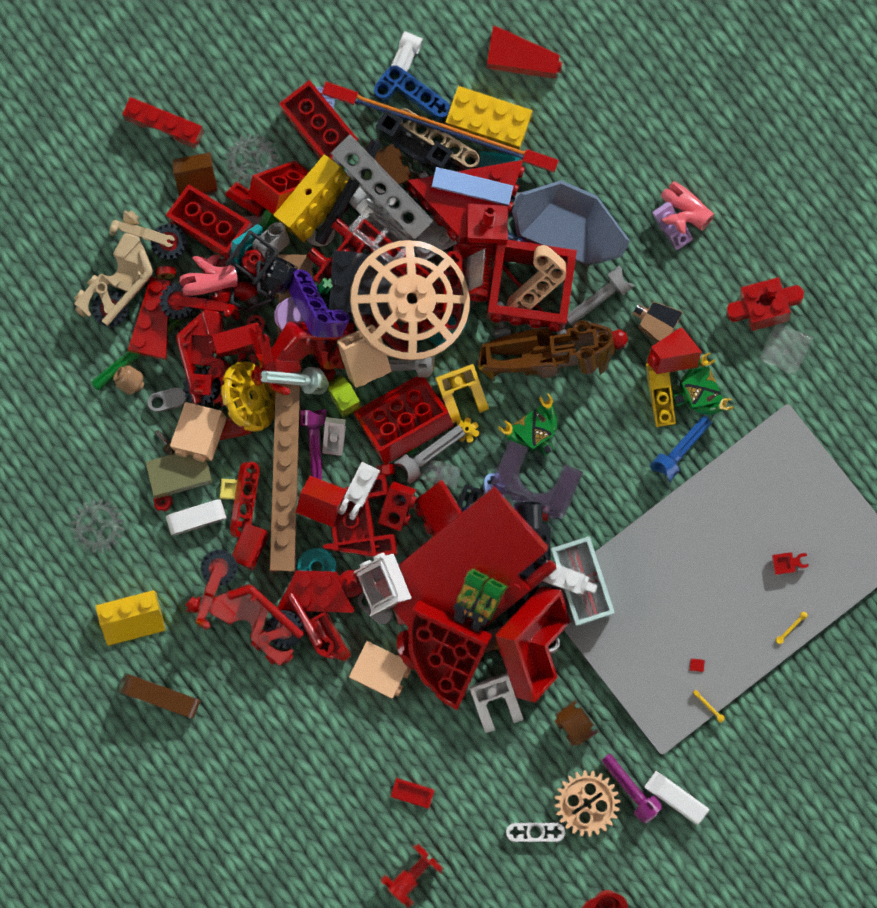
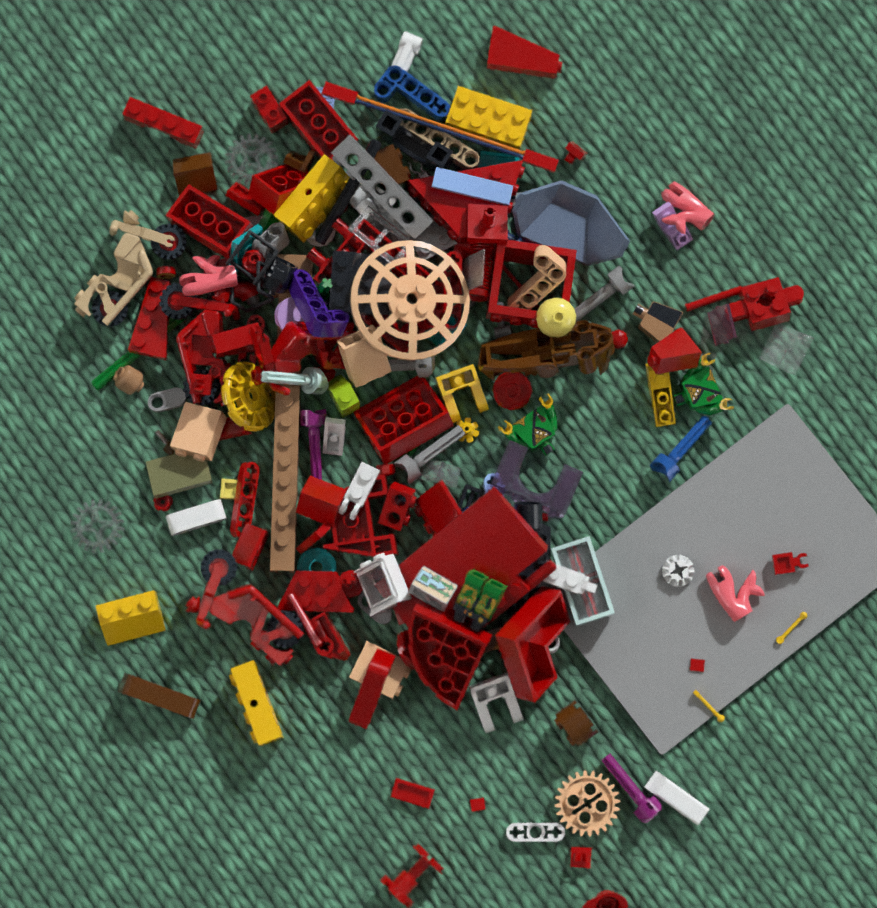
(252, 689): none -> yellow brick
(269, 109): none -> red brick
(300, 161): none -> reddish brown tile
(314, 537): none -> red tile
(371, 688): none -> red beam
(432, 588): none -> panel
(477, 804): none -> red window
(512, 390): none -> red tile
(556, 317): none -> light yellow cylinder
(574, 152): none -> red tile
(580, 857): none -> red tile
(675, 579): none -> white gear
(713, 298): none -> red bar
(722, 324): none -> clear pink piece
(725, 593): none -> coral piece

